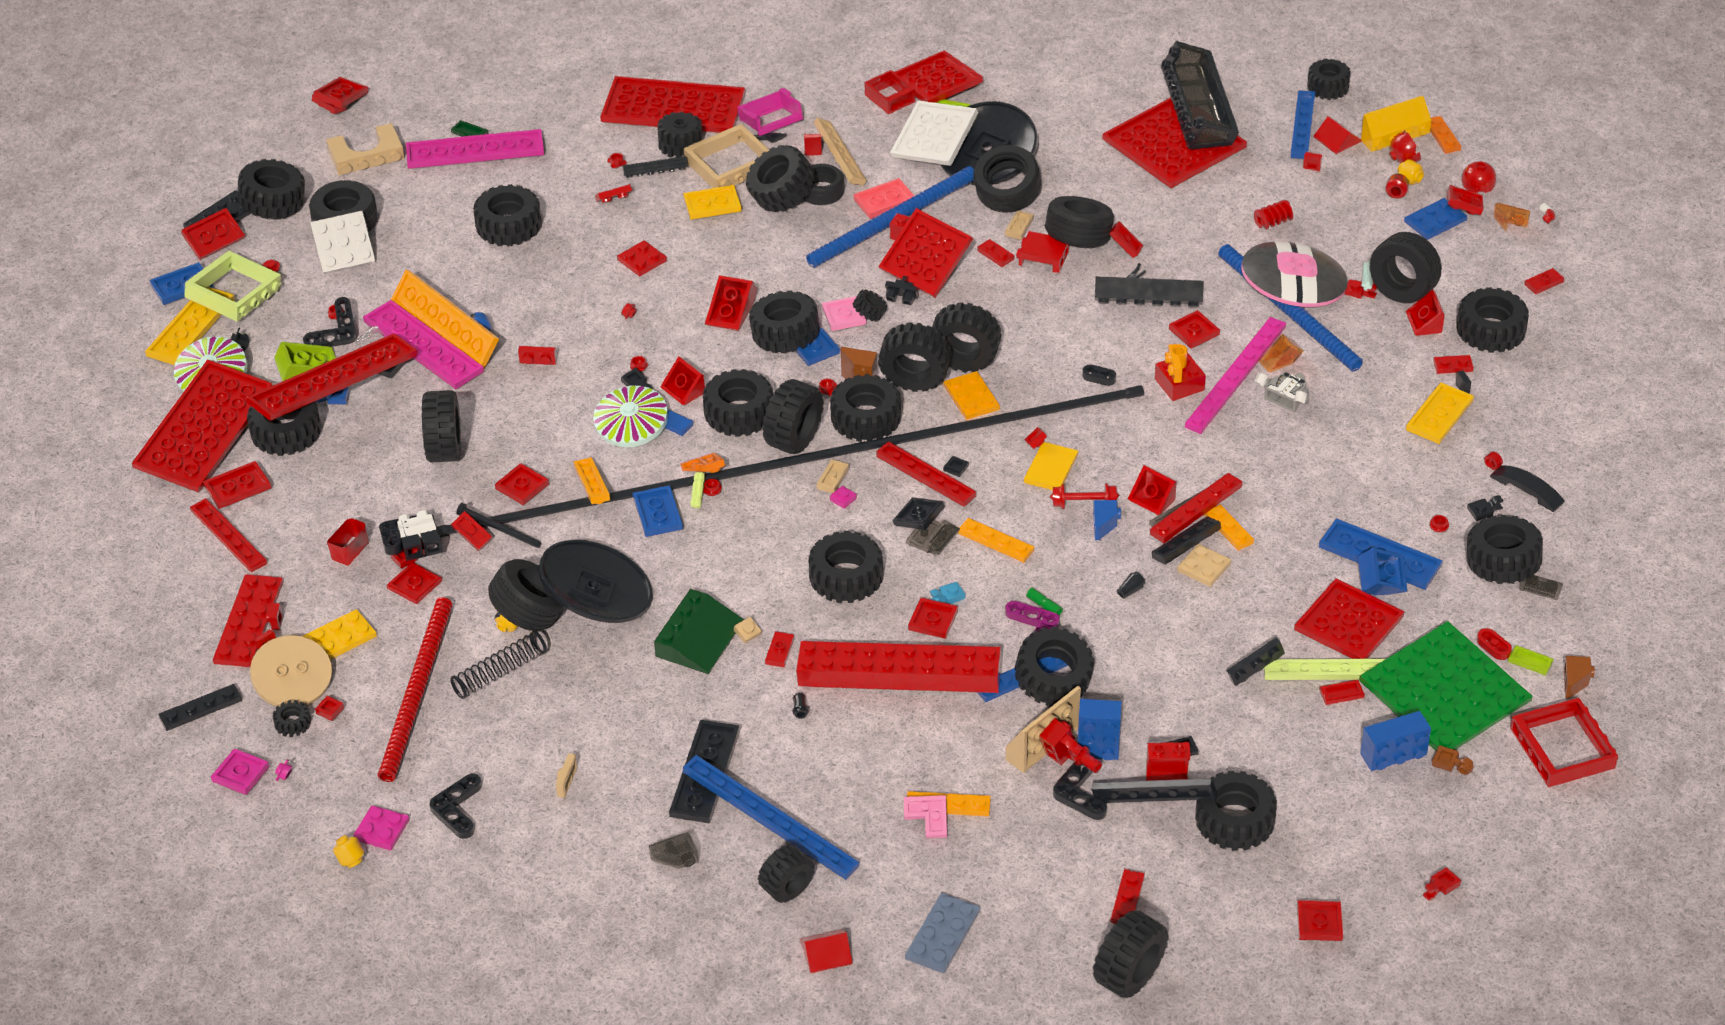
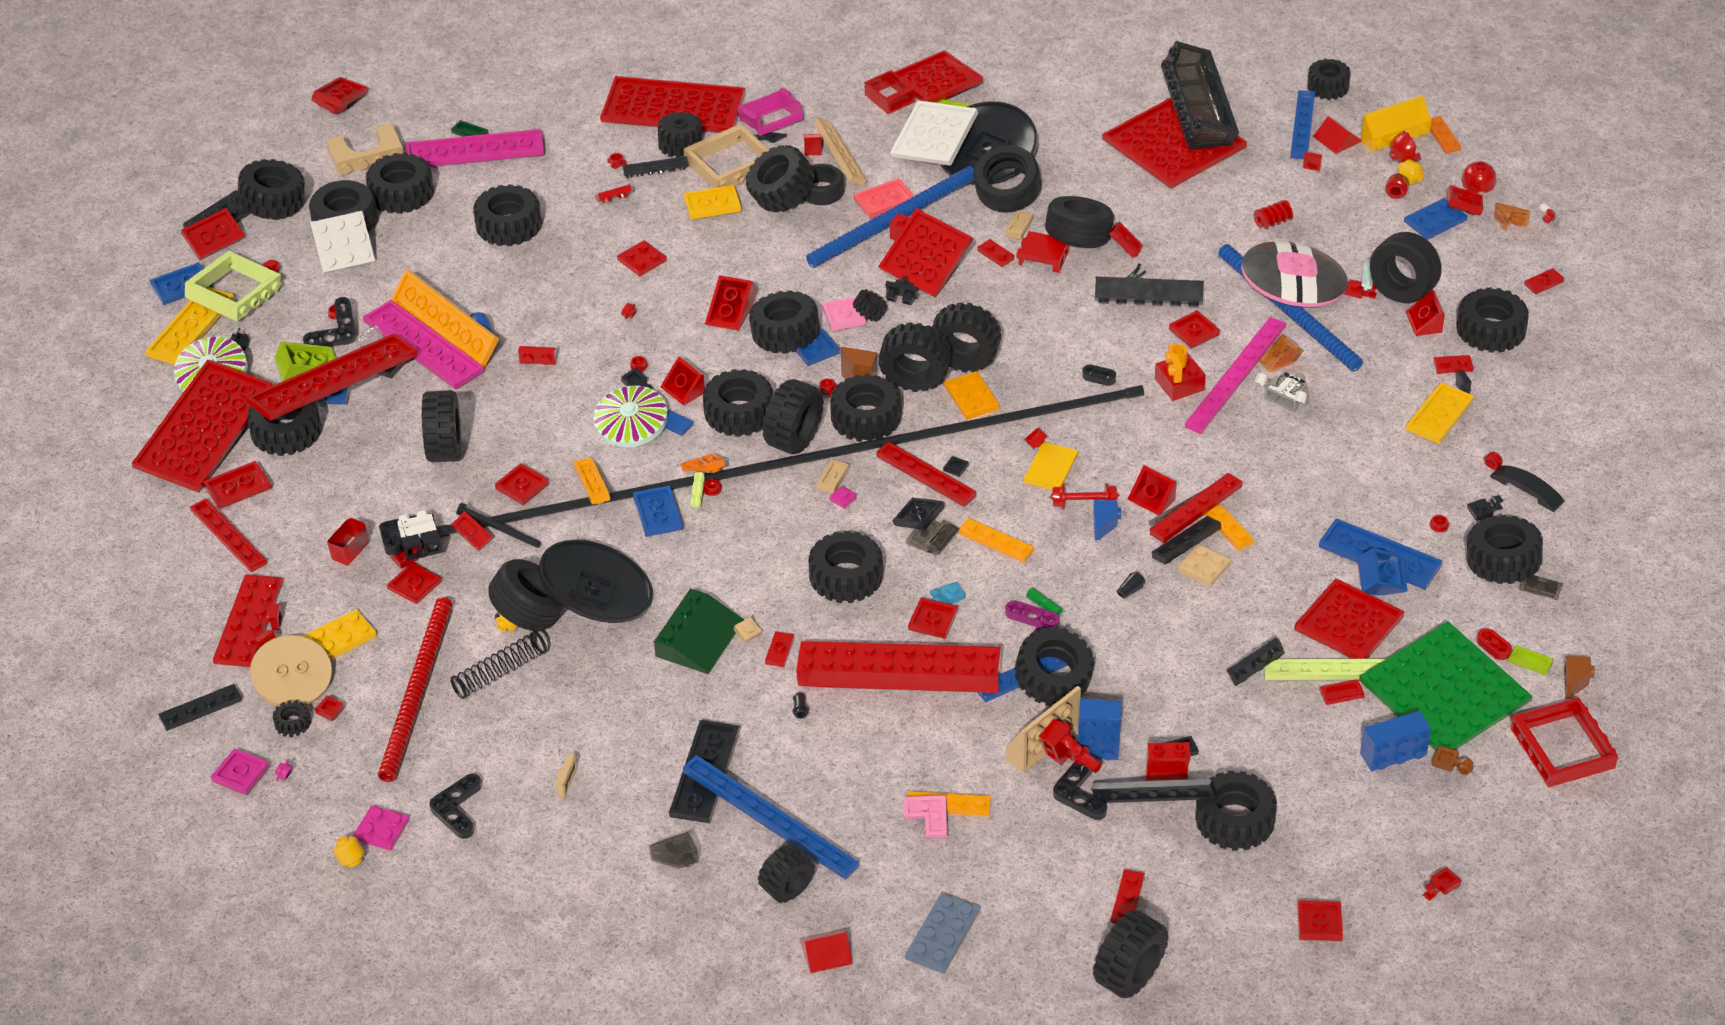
(400, 182): none -> black tyre

